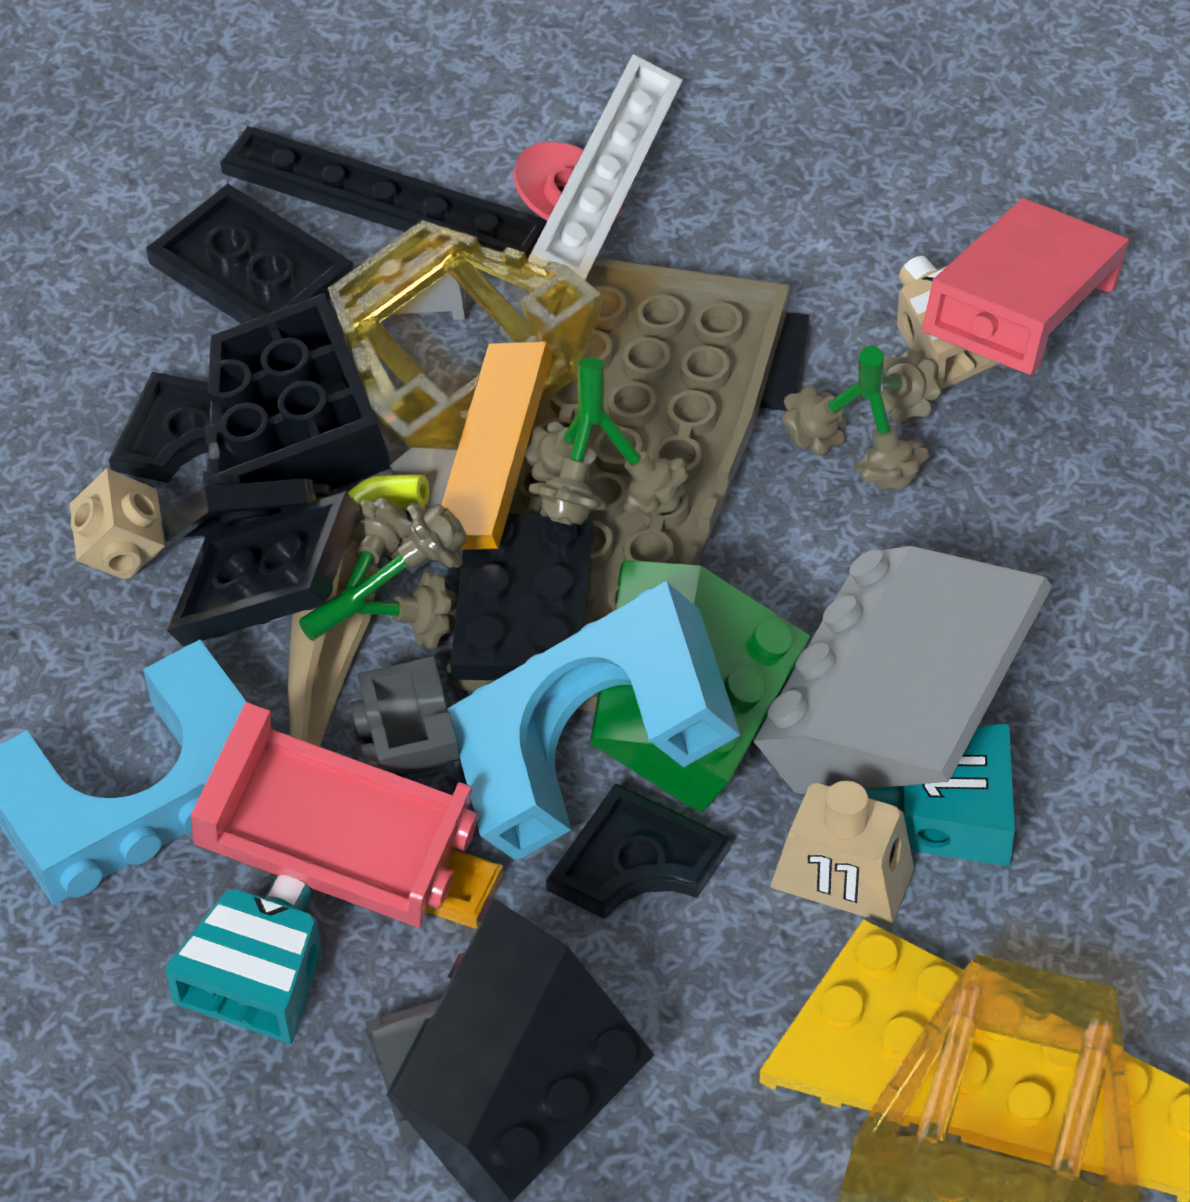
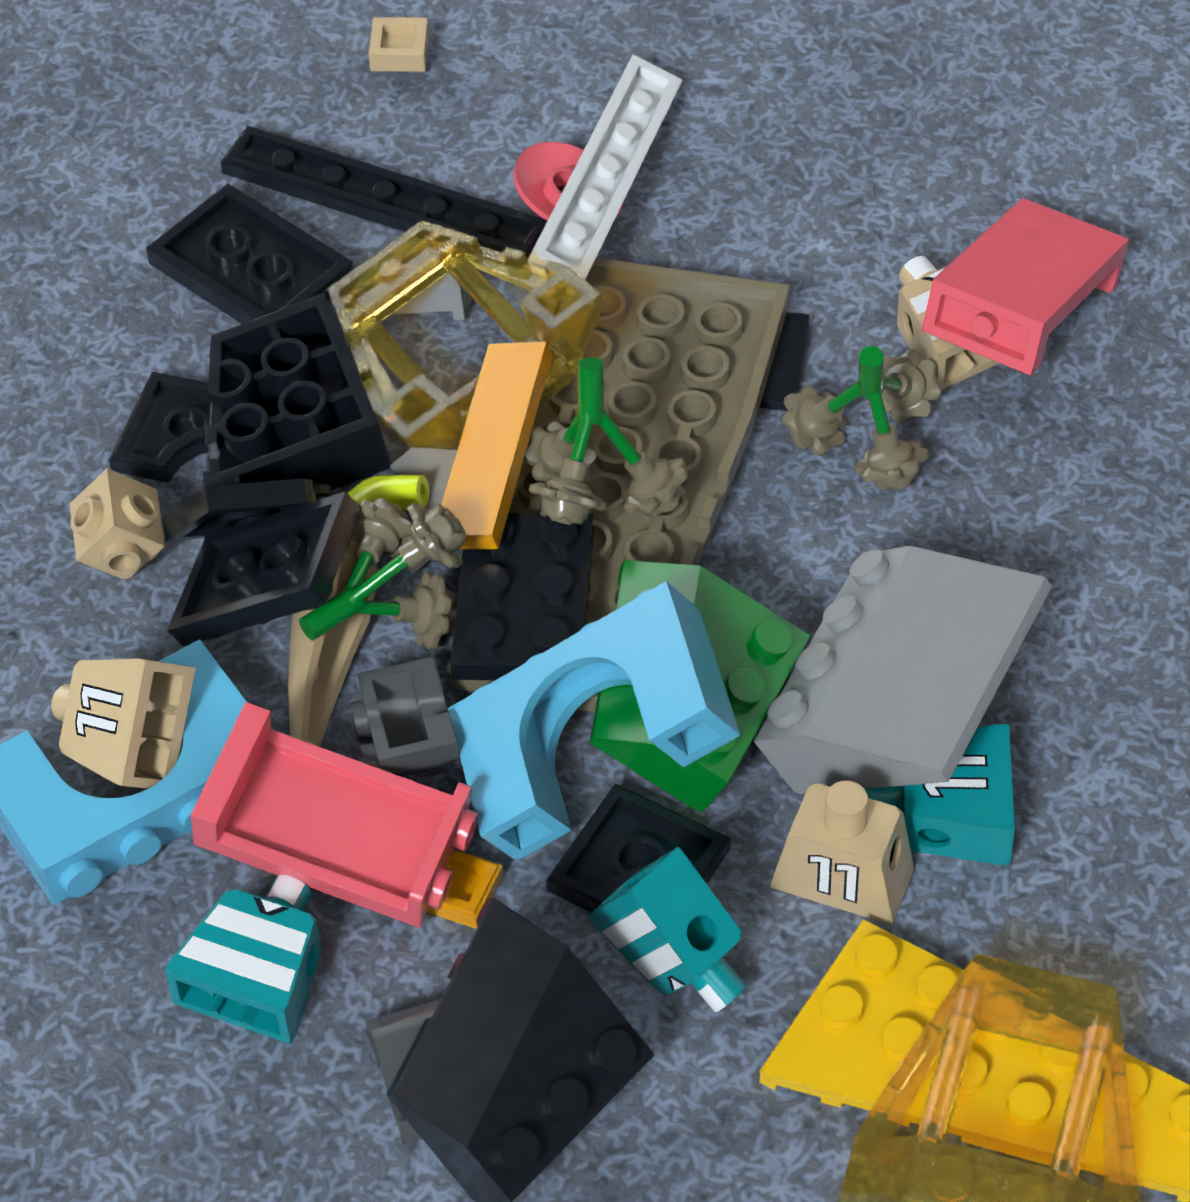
(124, 717): none -> tan torso
(399, 44): none -> tan plate
(673, 930): none -> teal torso

